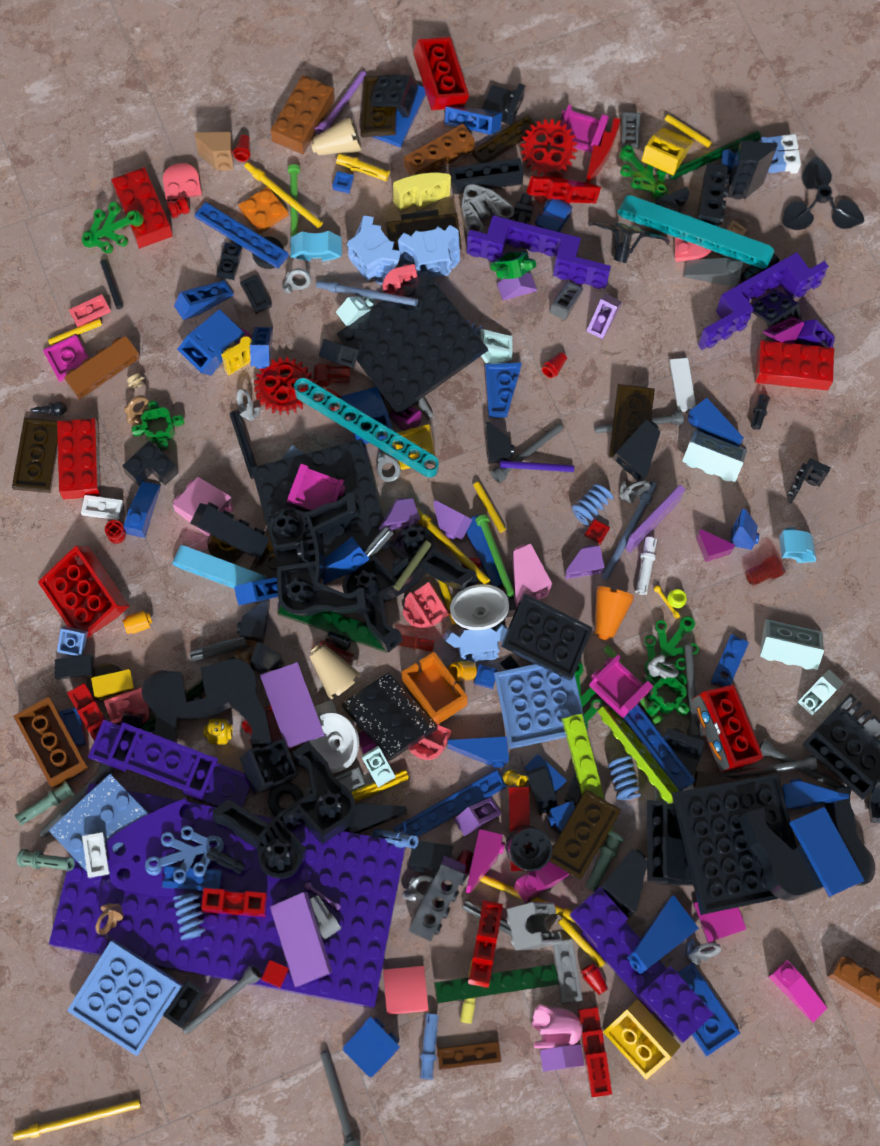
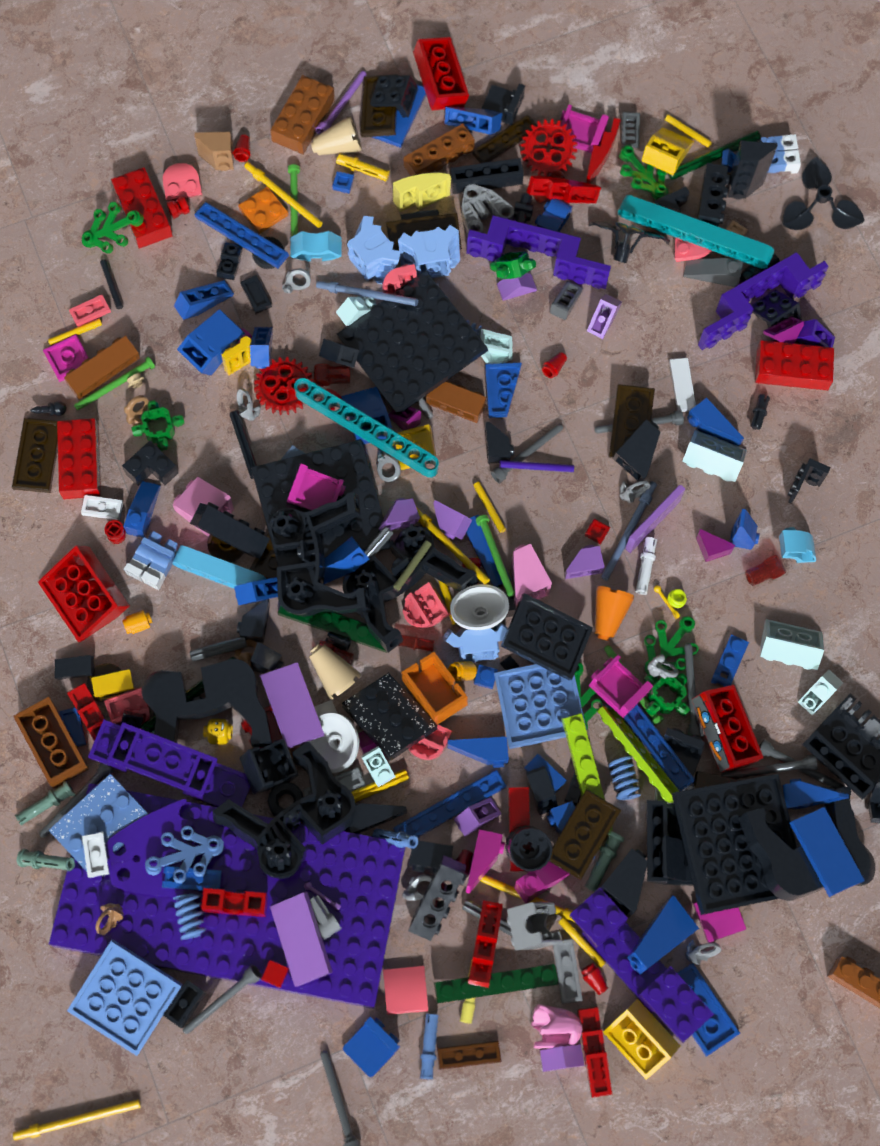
(72, 641): medium blue piece -> none
(114, 384): none -> bright green bar
(152, 560): none -> medium blue hips
(225, 860): black axle -> none
(457, 401): none -> dark orange brick
(512, 778): yellow pin -> none
(591, 502): medium blue piece -> none
(798, 990): dark pink slope -> none

